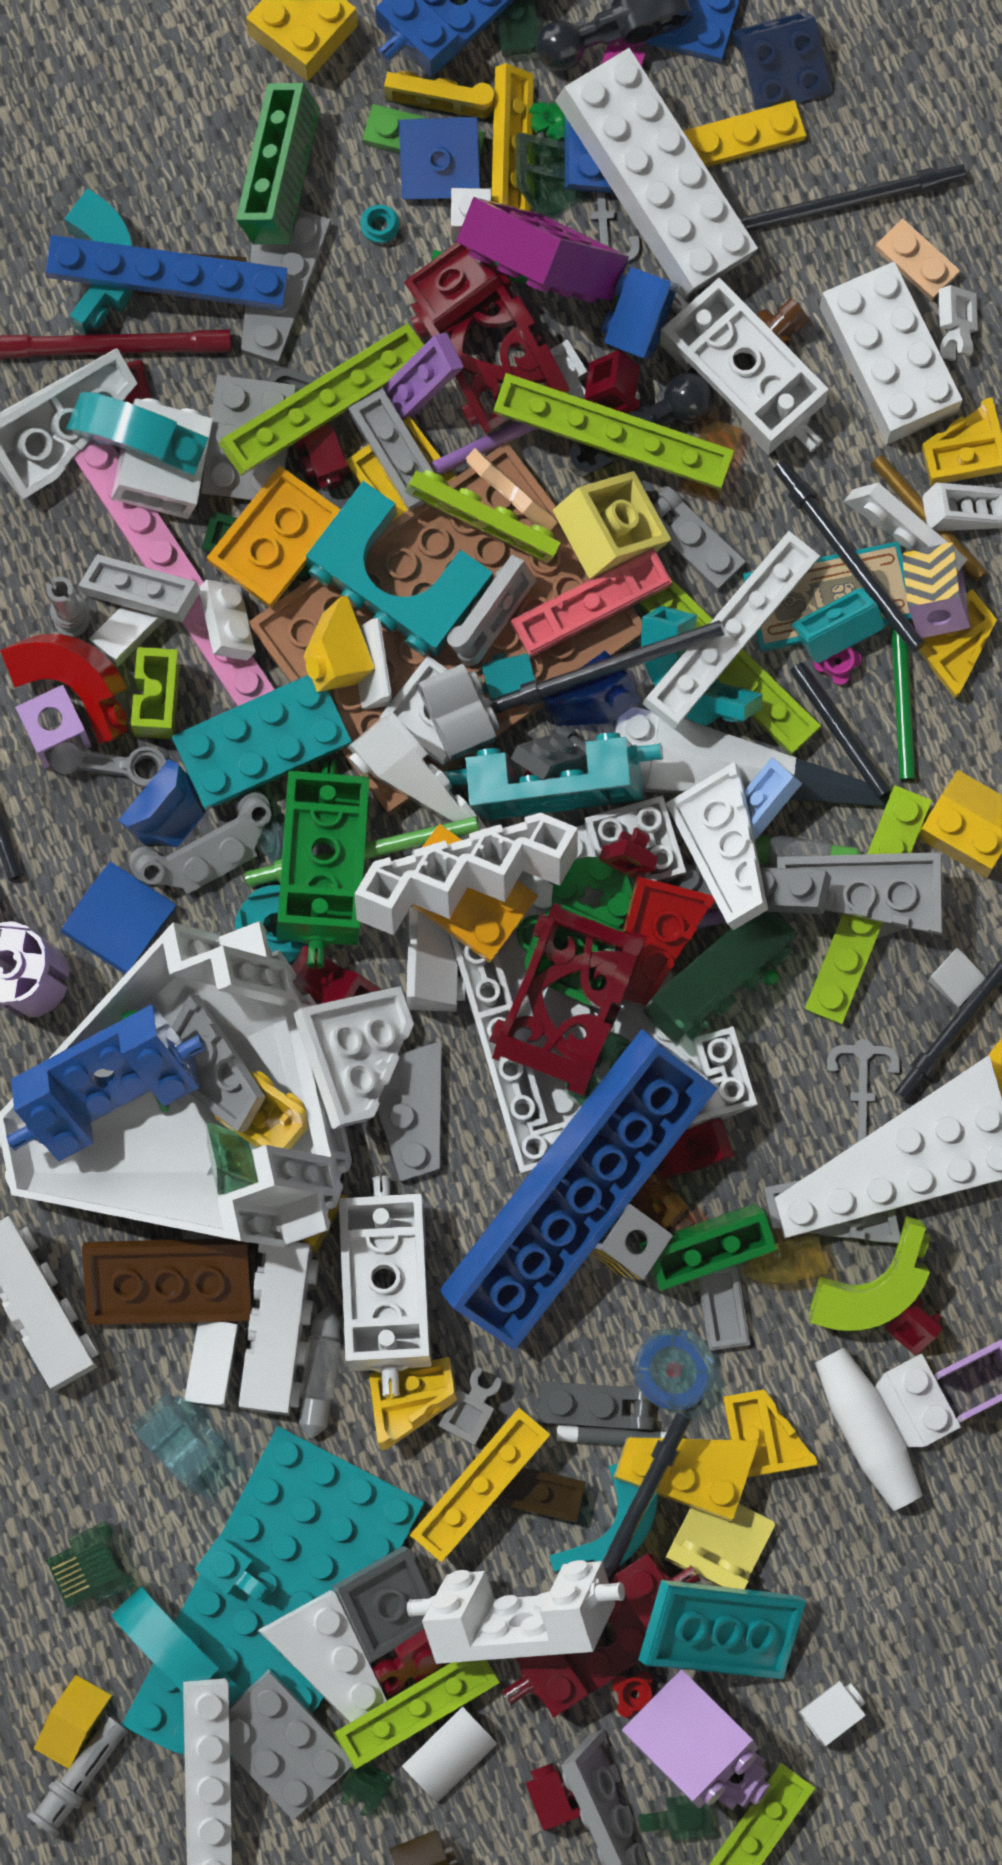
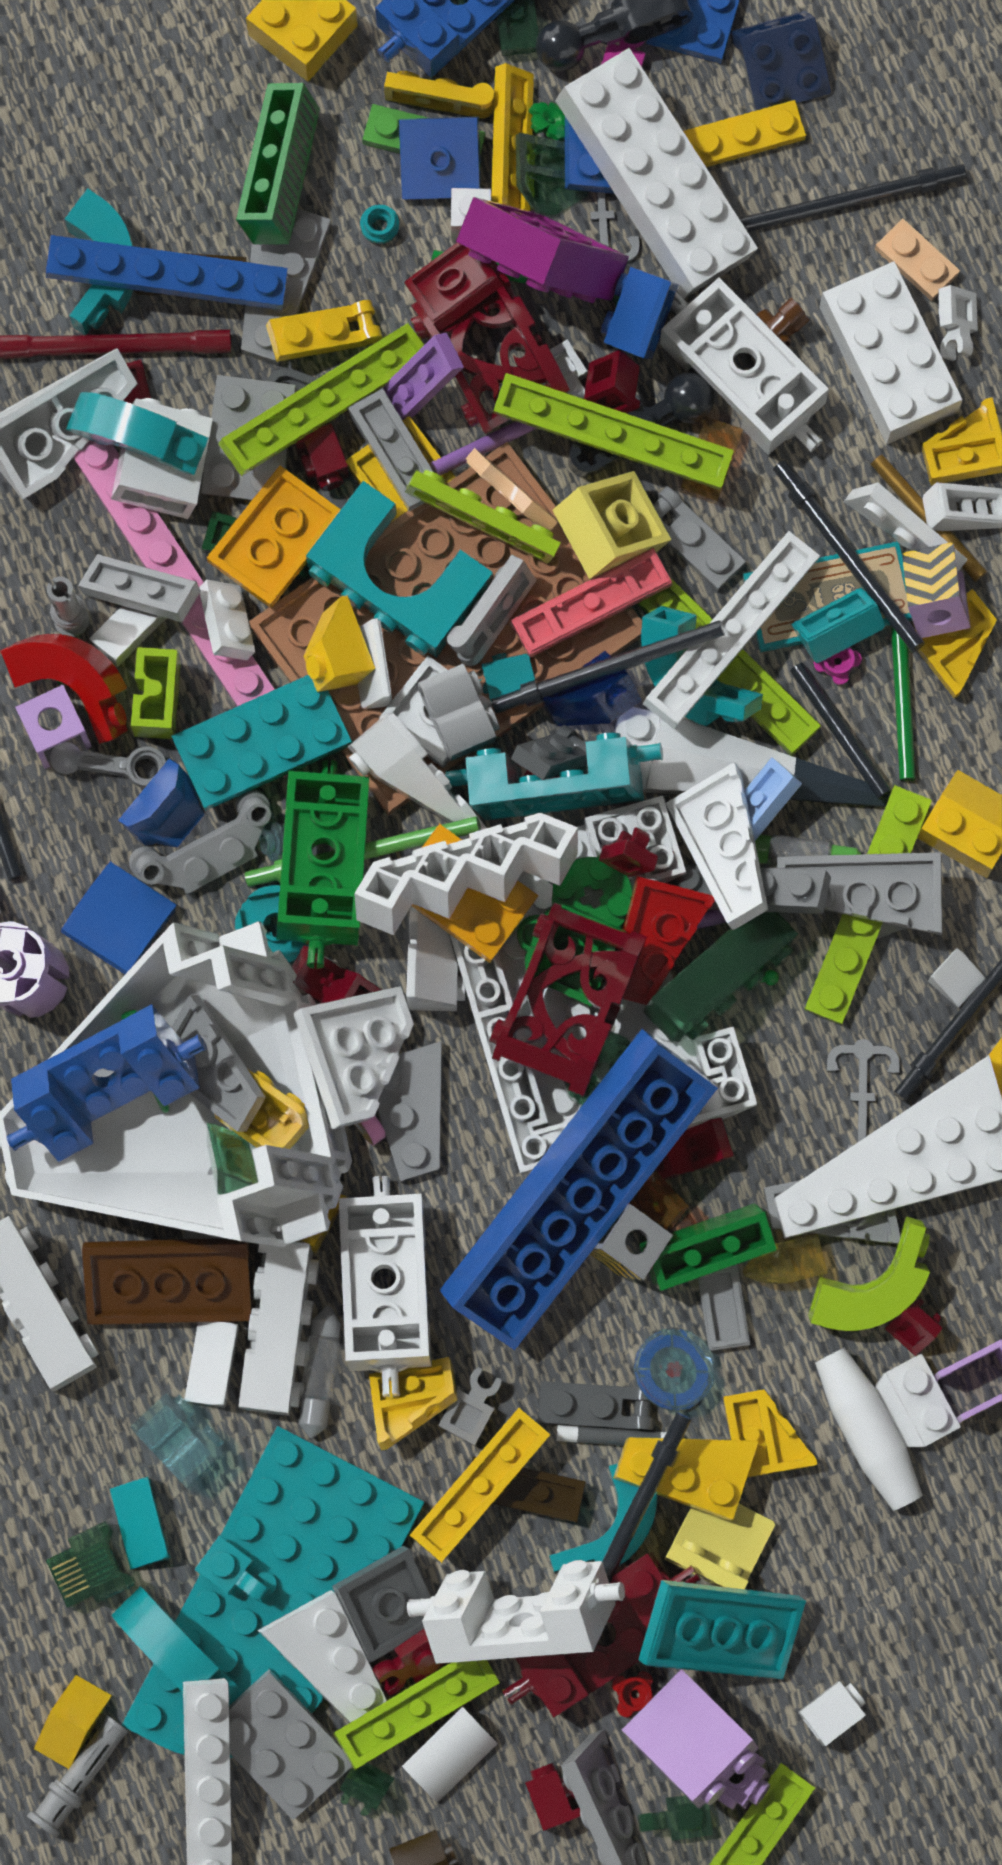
(140, 1523): none -> teal slope
(323, 331): none -> yellow plate
(371, 1130): none -> bright pink tile

